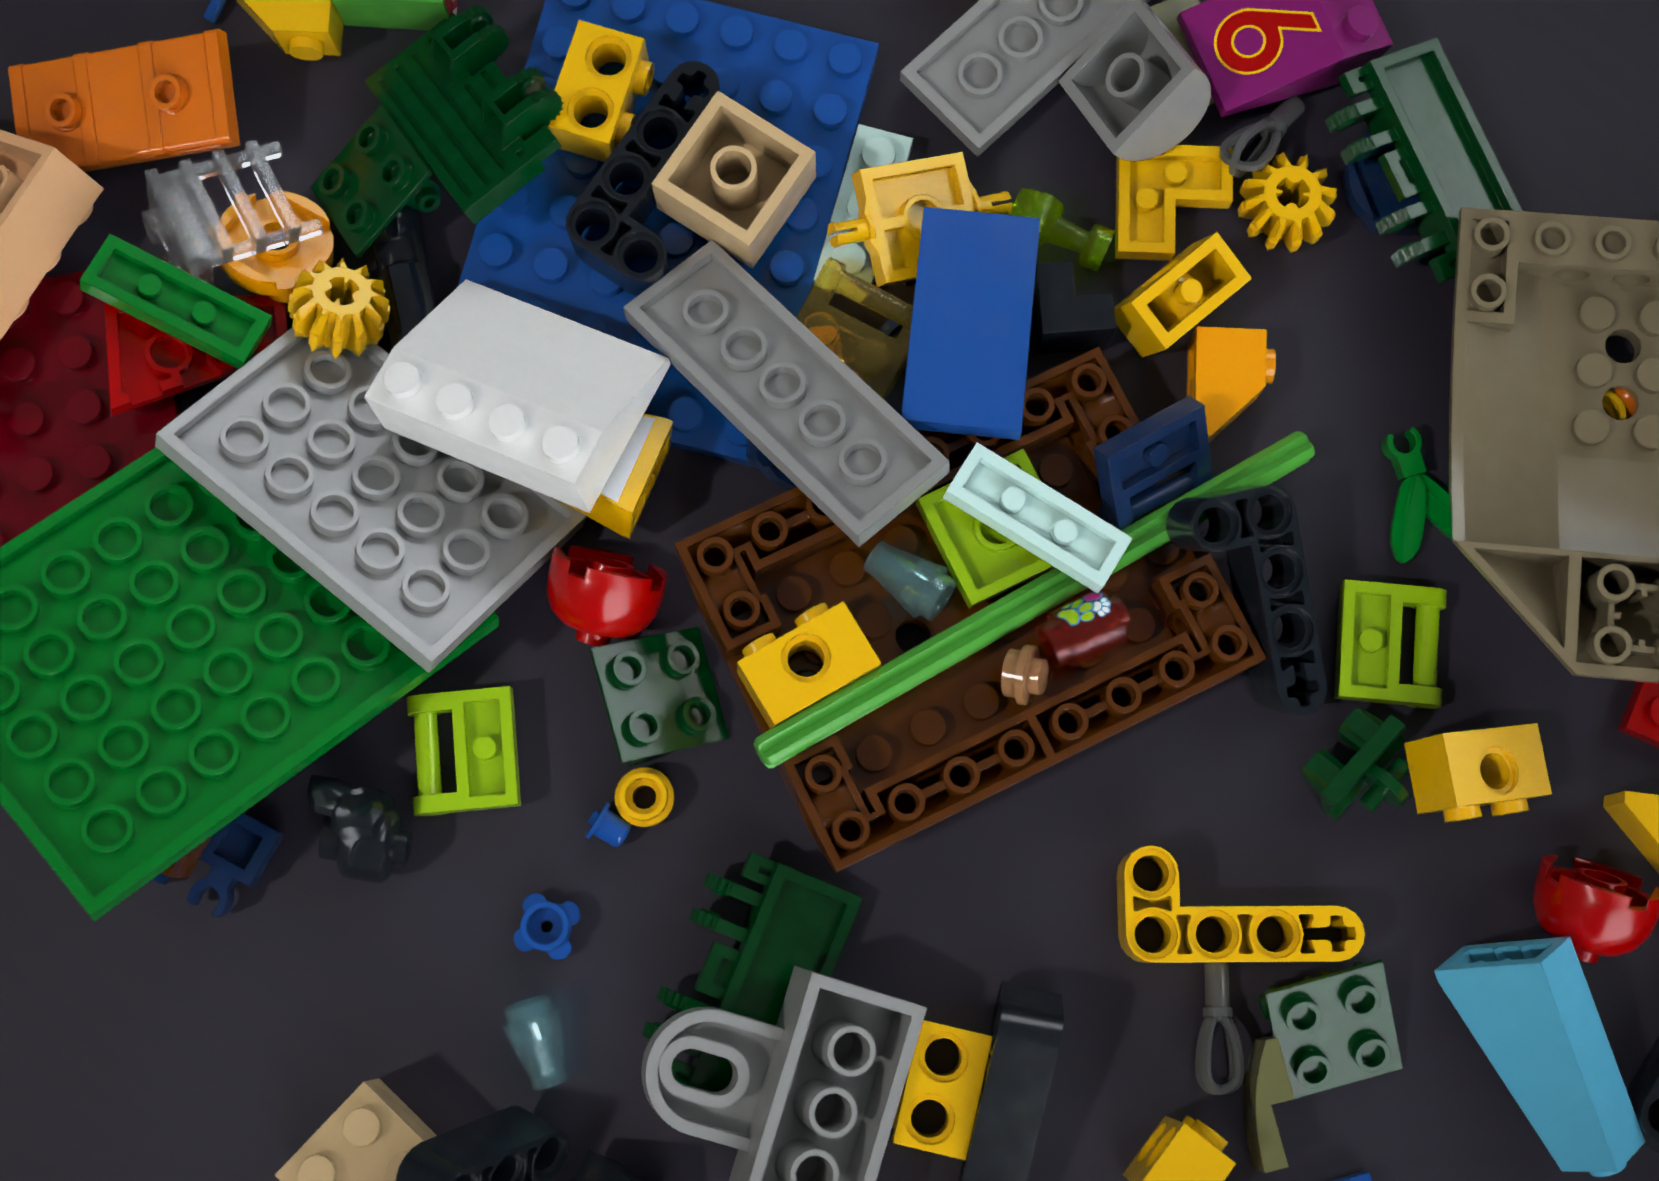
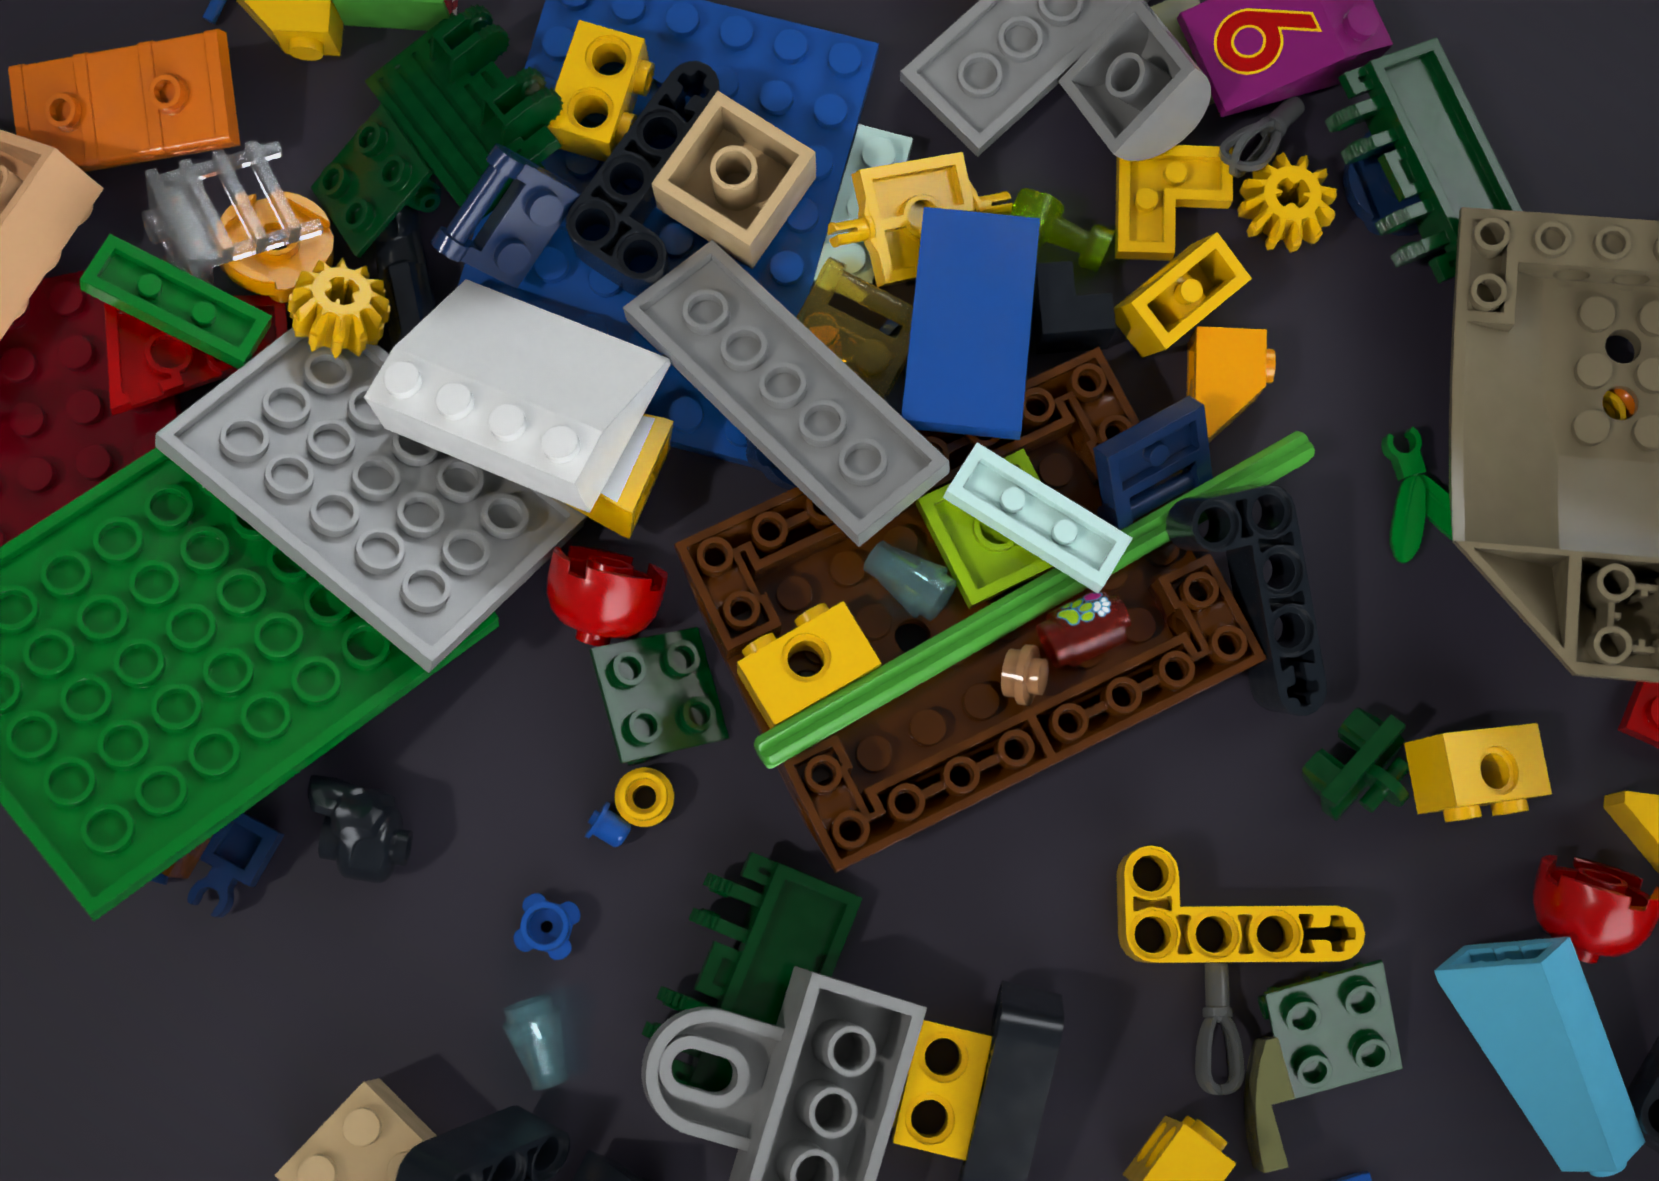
(482, 748): lime plate -> none
(519, 223): none -> dark blue plate
(1371, 643): lime plate -> none

